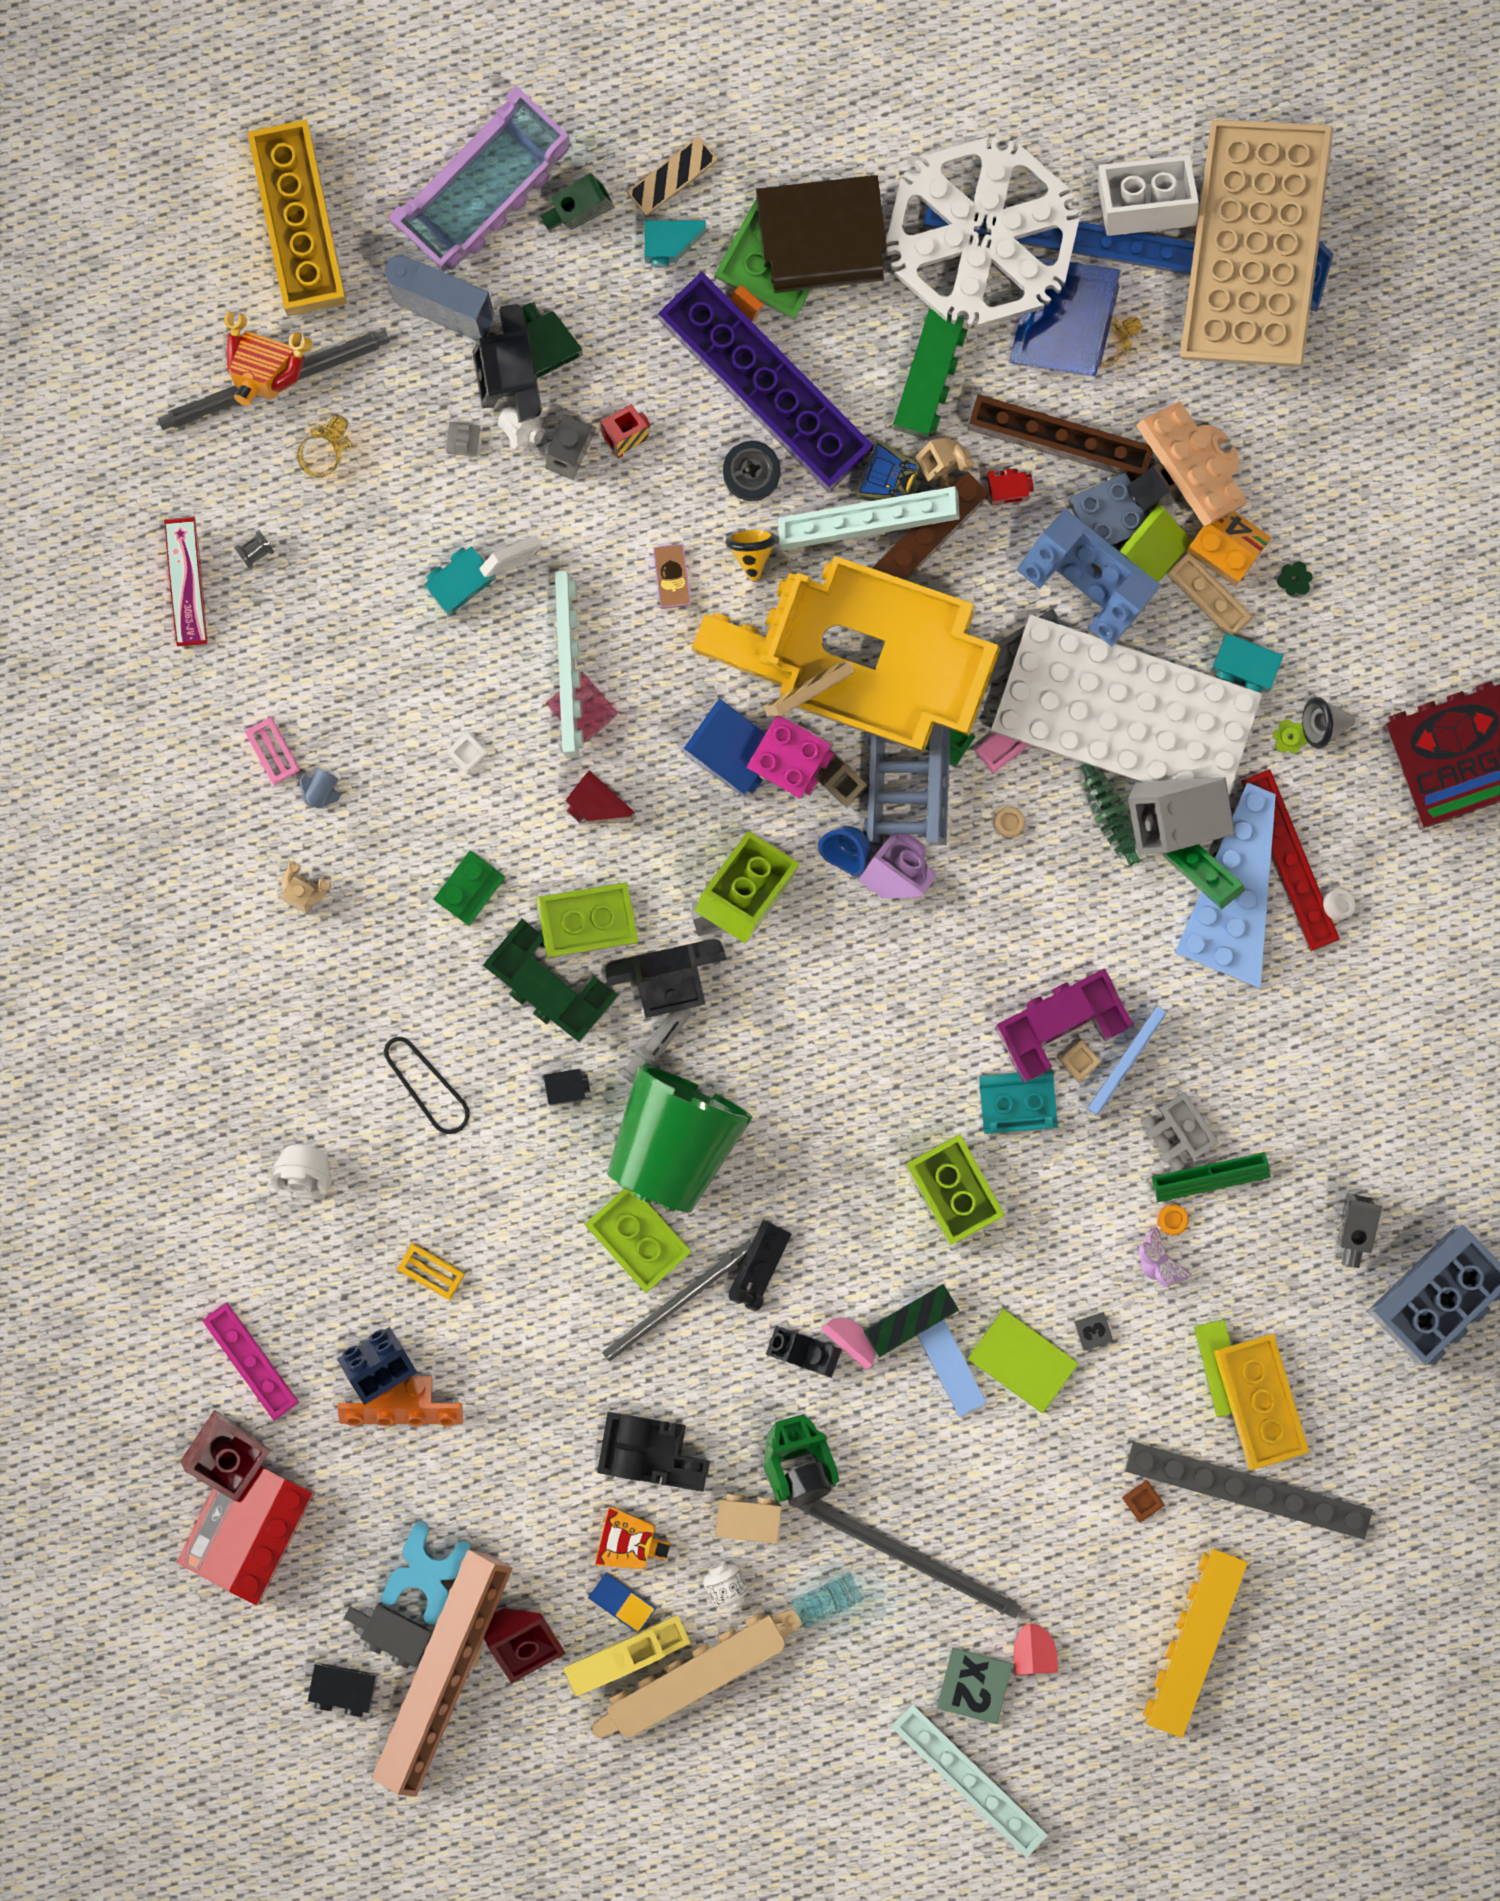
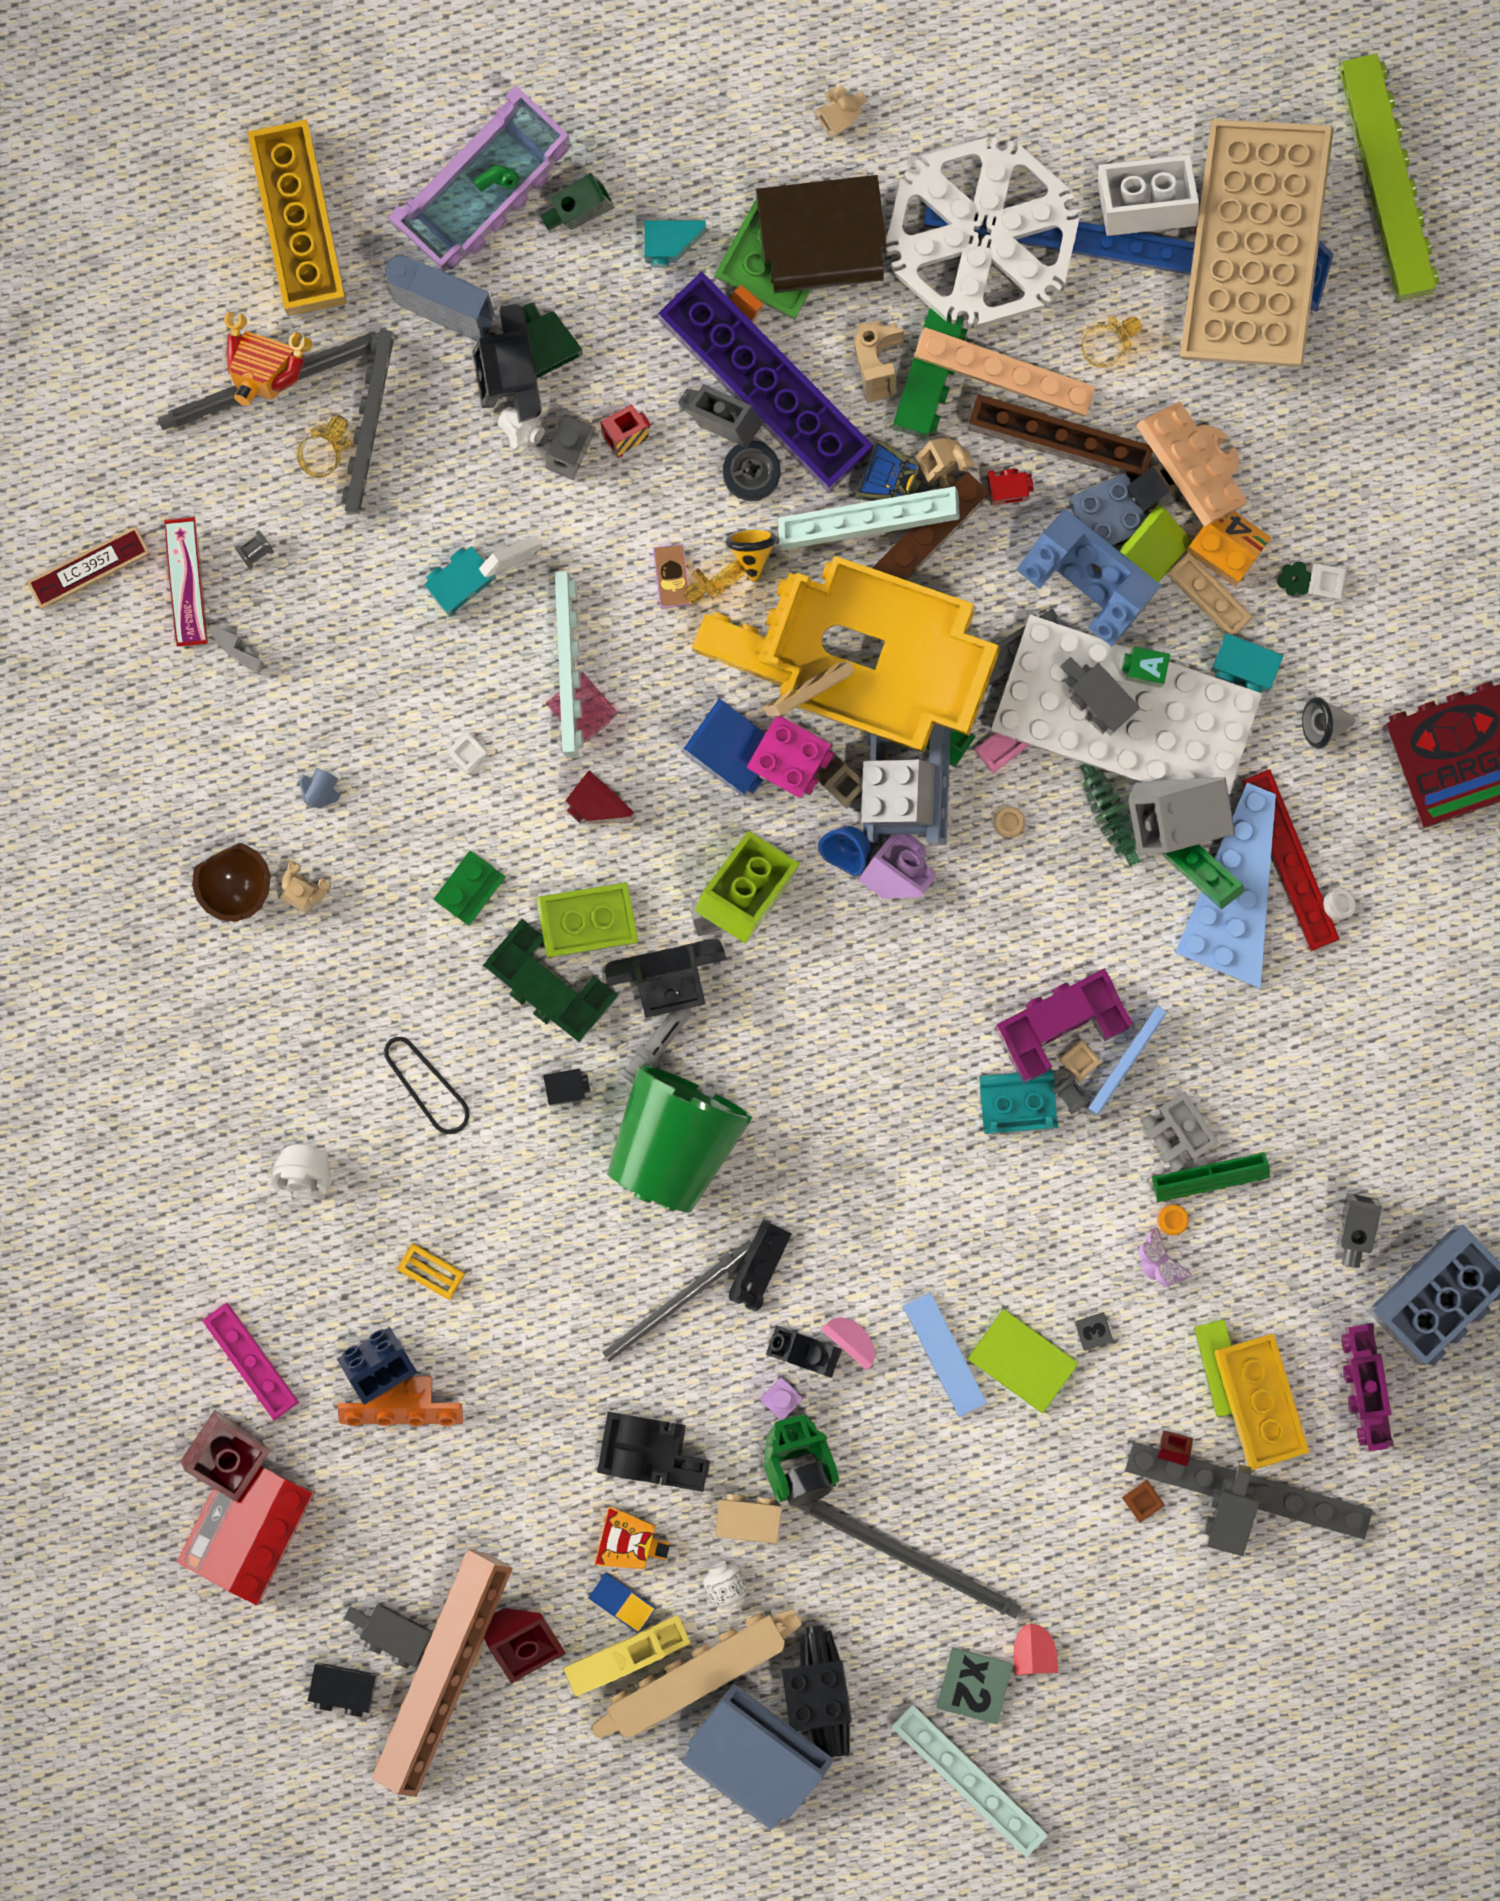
(88, 568): none -> tile
(230, 642): none -> light grey slope
(232, 883): none -> reddish brown cylinder
(285, 774): bright pink tile -> none
(370, 409): none -> dark grey plate
(425, 1572): medium azure piece -> none
(463, 439): light grey tile -> none
(497, 175): none -> green arm
(638, 1239): lime plate -> none
(672, 176): tile -> none
(717, 585): none -> clear yellow piece
(722, 414): none -> dark grey hinge
(755, 1758): none -> sand blue piece
(781, 1398): none -> lavender brick
(819, 1693): none -> black plate
(827, 1599): clear light blue plate -> none
(841, 111): none -> tan piece
(877, 378): none -> tan tile
(898, 793): none -> brick
(911, 1320): tile -> none
(955, 1189): lime brick -> none
(1004, 372): none -> light nougat plate
(1071, 1093): none -> dark grey bush
(1073, 326): clear blue piece -> none
(1099, 695): none -> dark grey hinge
(1146, 666): none -> green brick
(1175, 1448): none -> dark red tile
(1195, 1643): yellow brick -> none
(1233, 1514): none -> dark grey hinge
(1283, 743): lime plant -> none
(1327, 581): none -> white plate
(1368, 1387): none -> magenta bracket
(1388, 177): none -> lime brick

